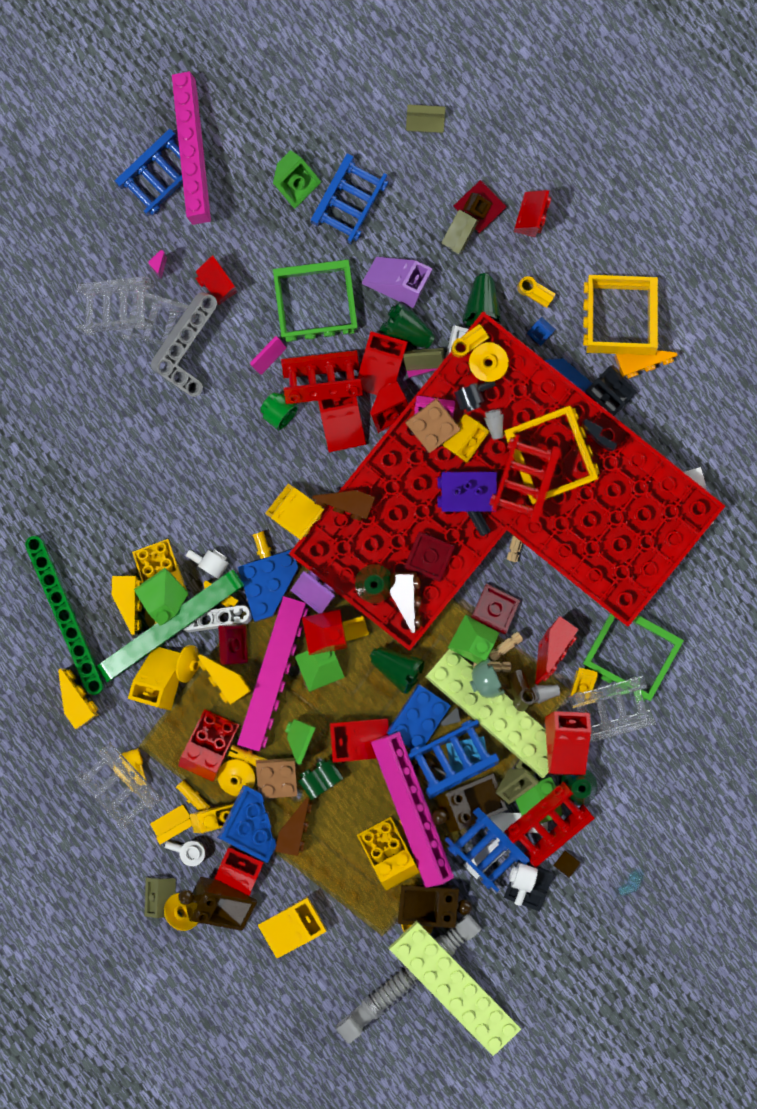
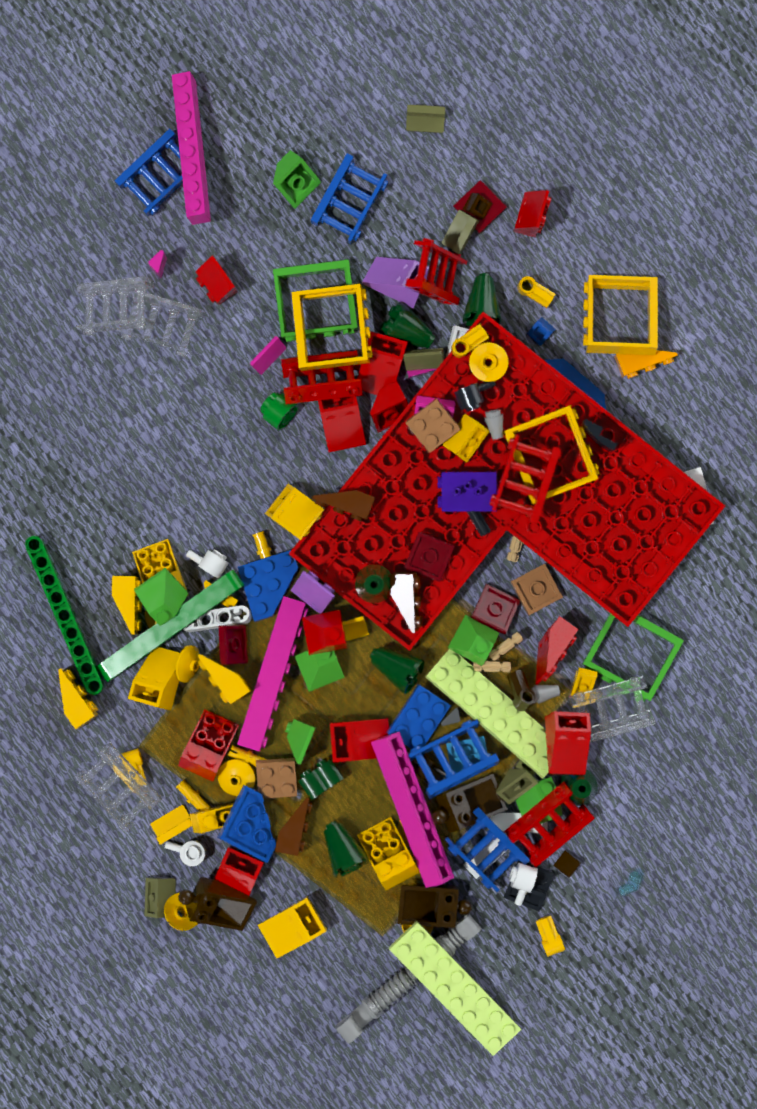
(182, 344): light grey beam -> none
(297, 298): none -> yellow window
(343, 850): none -> dark green cone
(427, 286): none -> red fence
(486, 680): sand green cylinder -> none
(536, 589): none -> medium nougat plate
(550, 938): none -> yellow piece
(611, 391): black slope -> none

